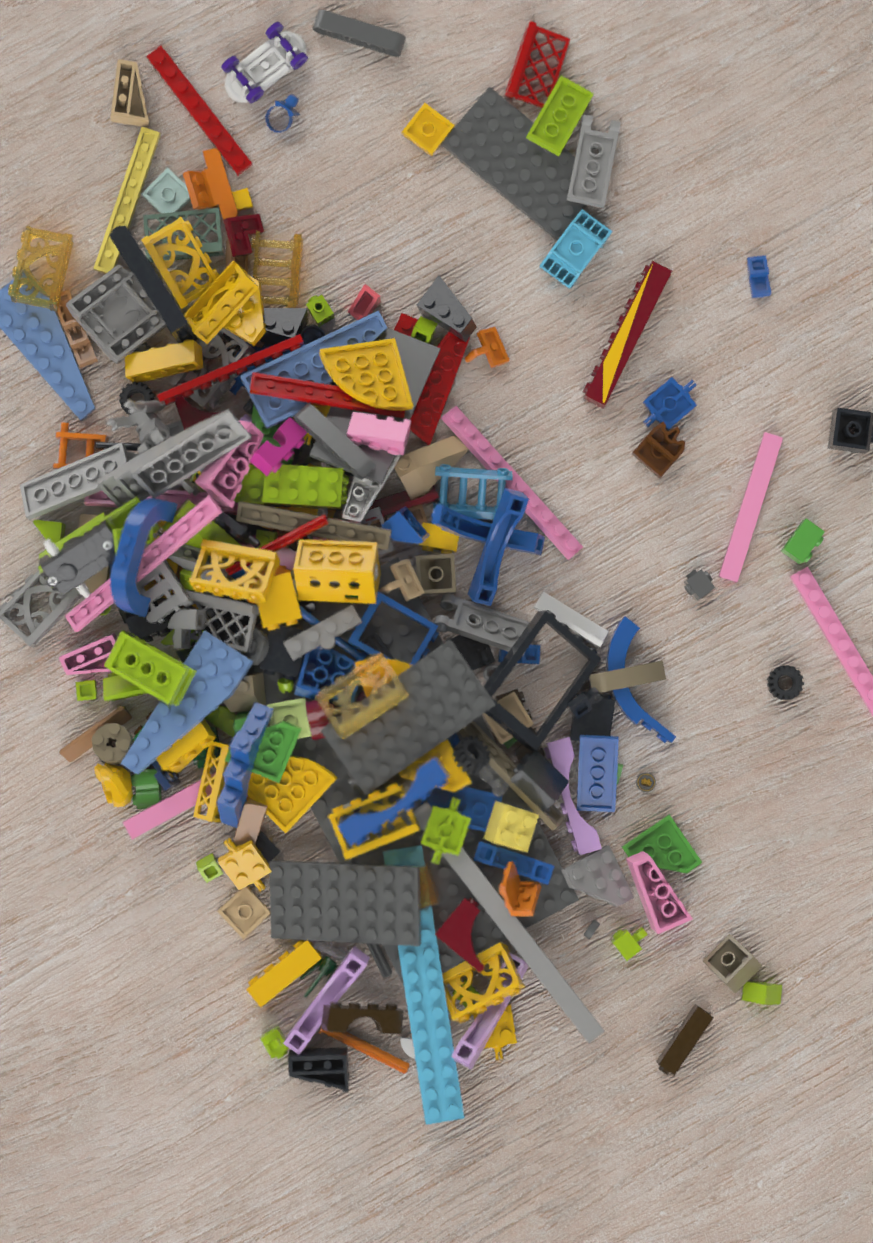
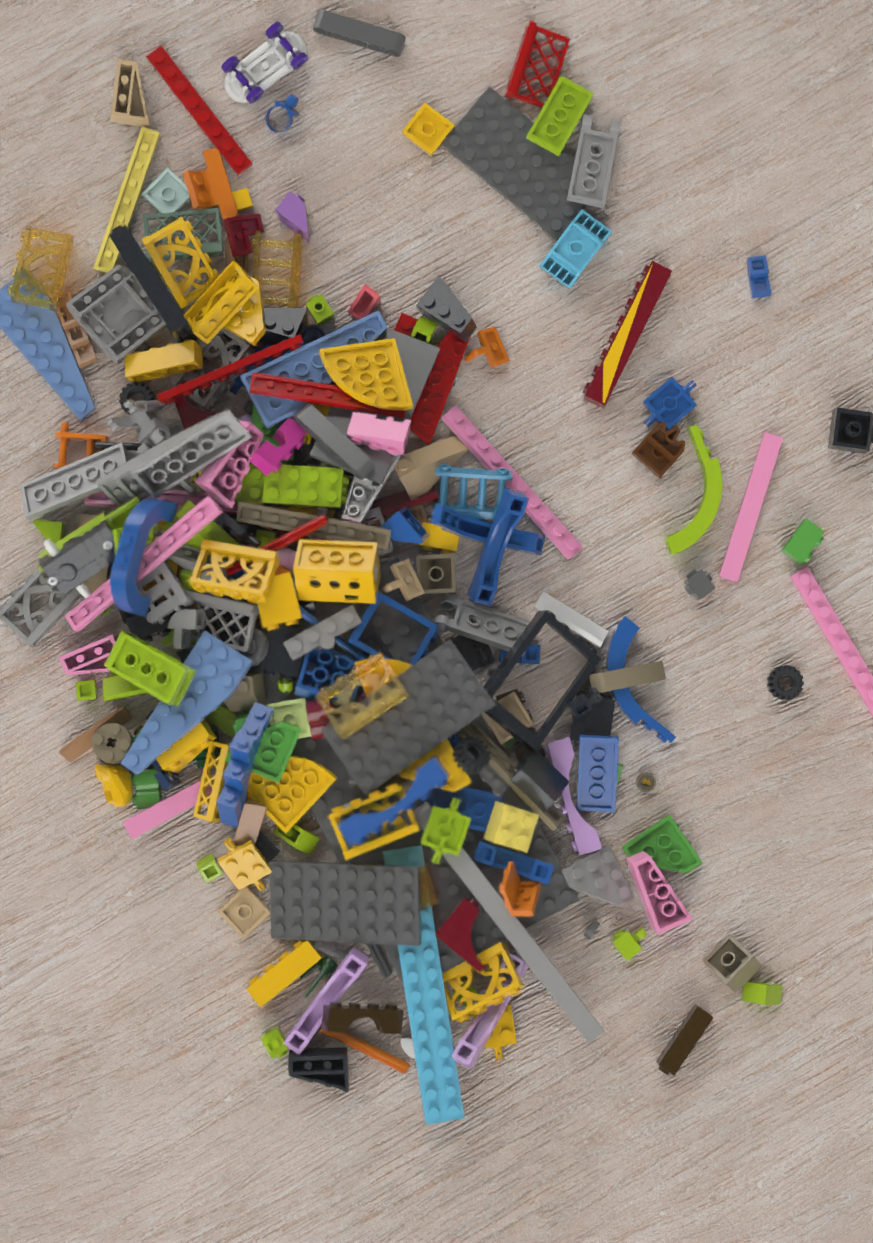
(294, 215): none -> medium lavender slope
(298, 838): none -> lime slope
(711, 497): none -> lime arch

